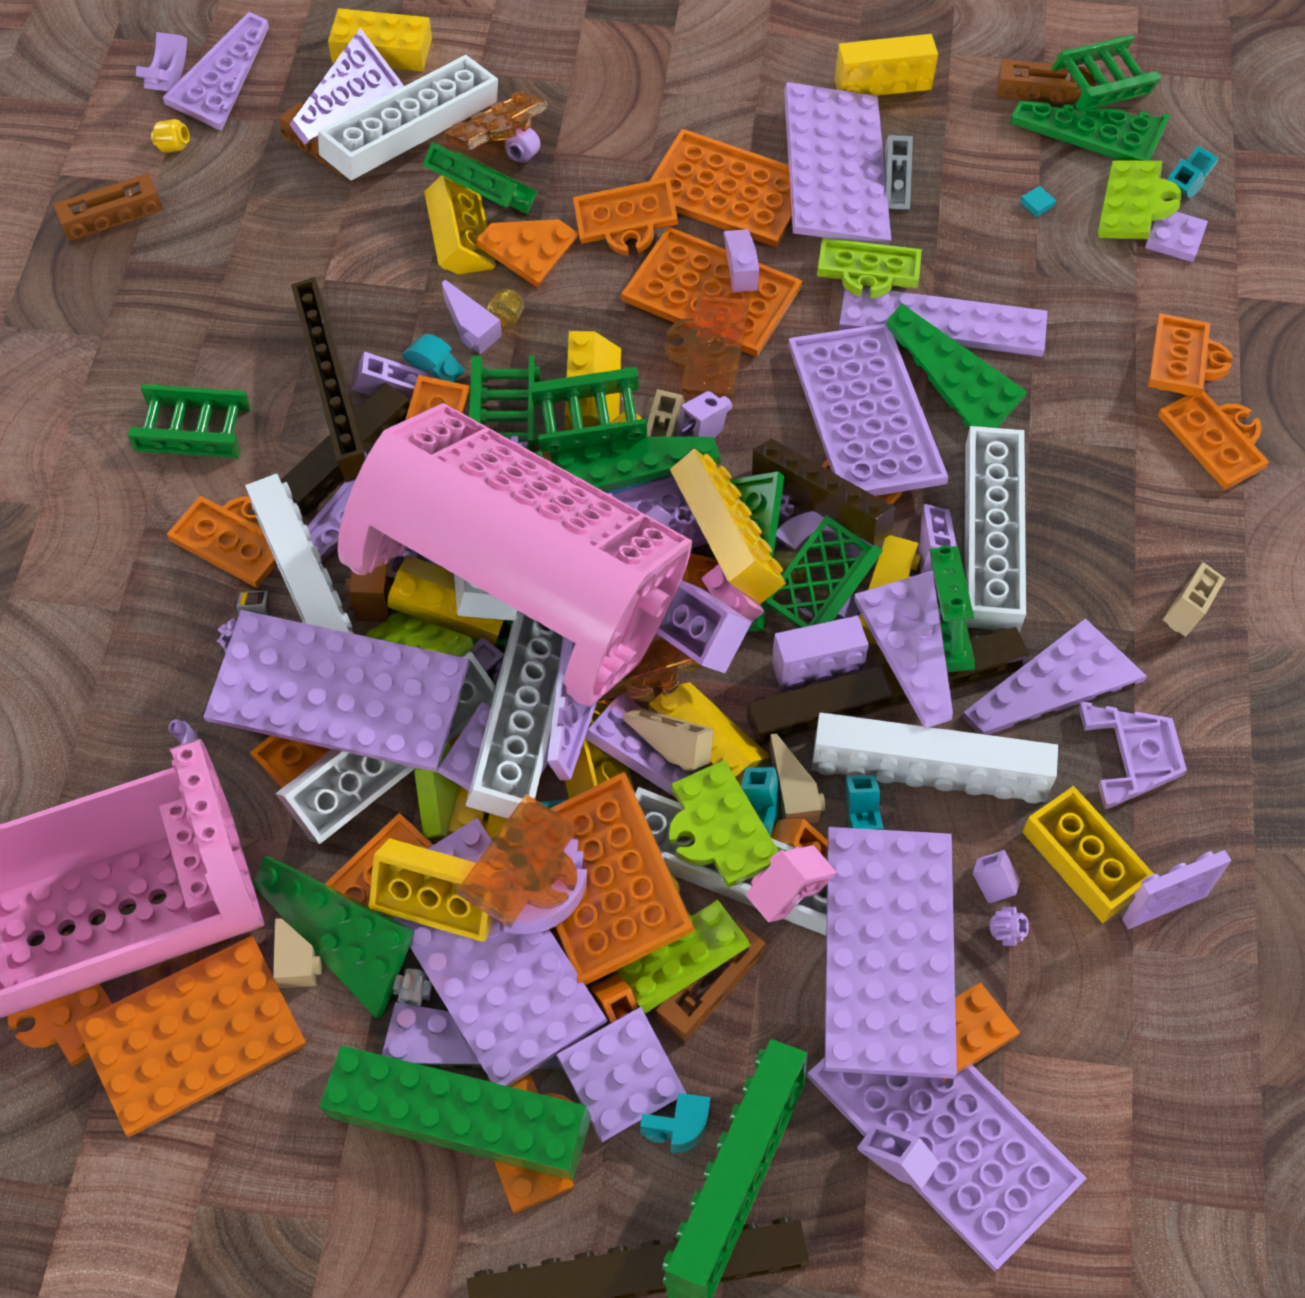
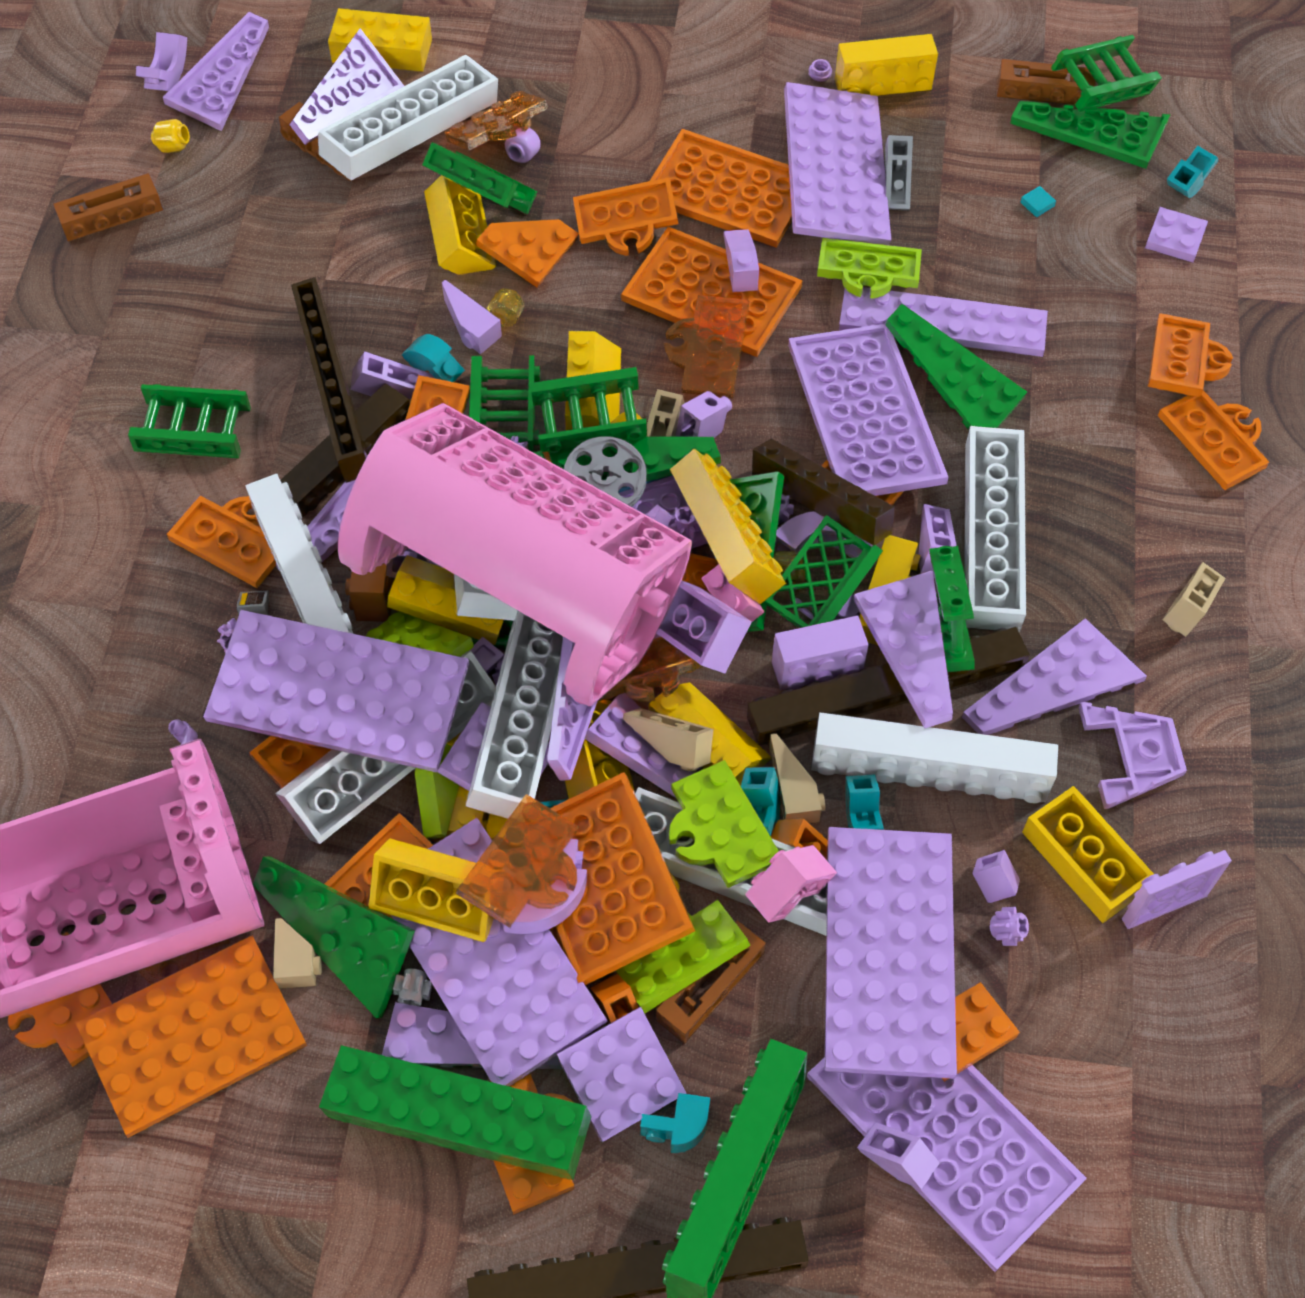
(613, 465): none -> light grey wedge
(820, 70): none -> lavender plate
(1136, 199): lime plate -> none

